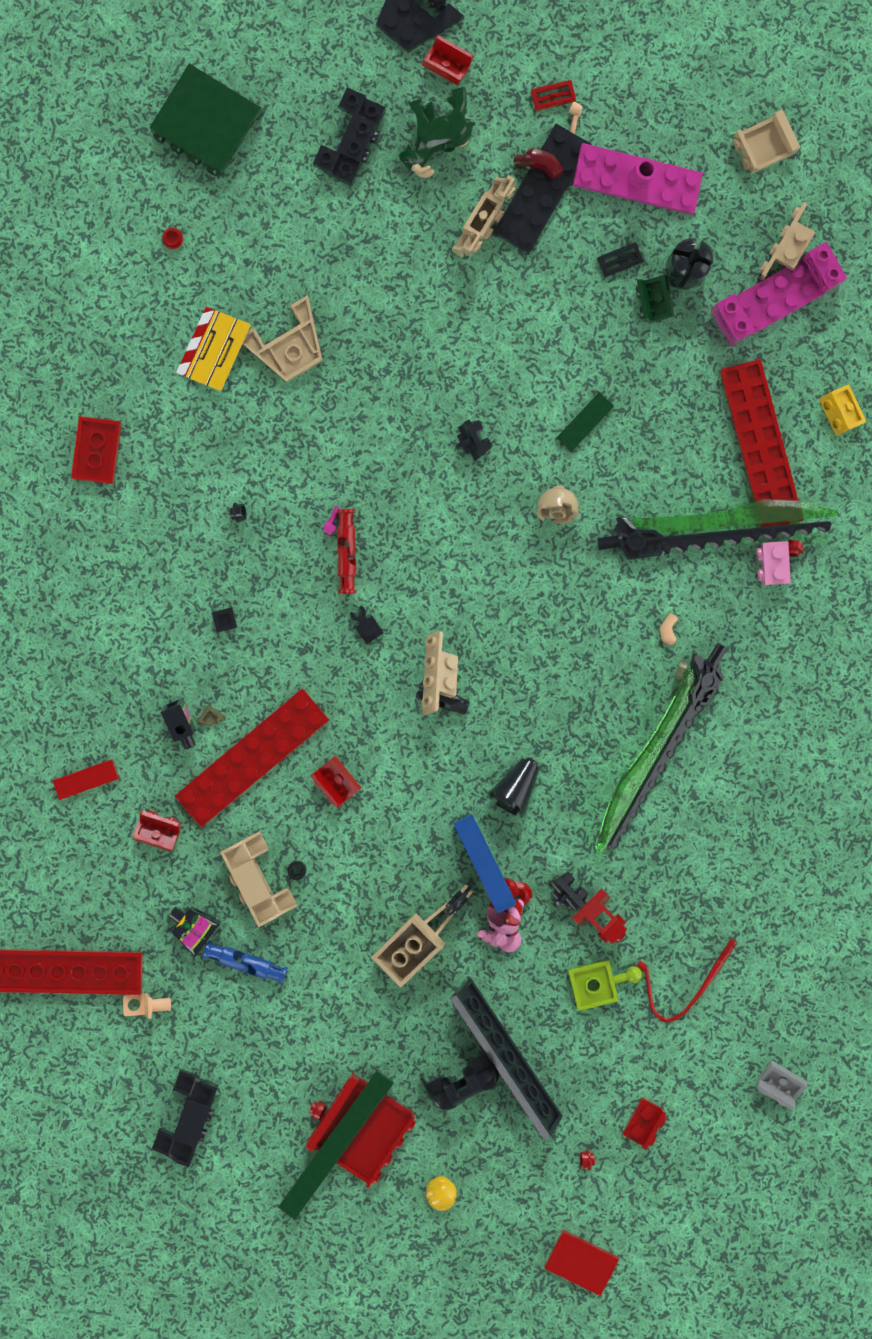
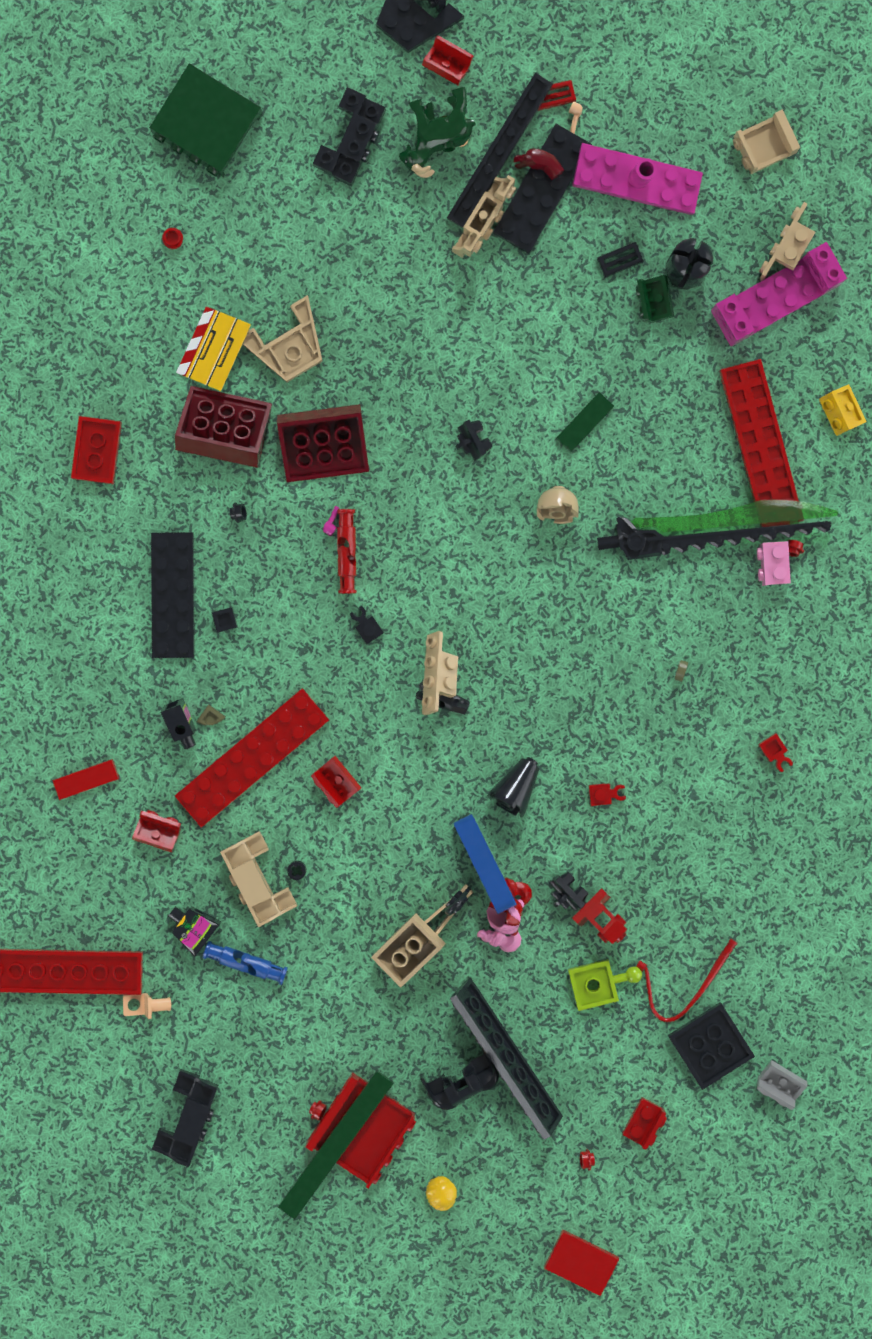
(172, 595): none -> black plate
(223, 426): none -> dark red slope
(323, 443): none -> dark red slope
(500, 149): none -> black tile
(601, 794): none -> red plate
(666, 630): light nougat arm -> none
(692, 695): piece -> none
(711, 1045): none -> black plate
(774, 749): none -> red plate

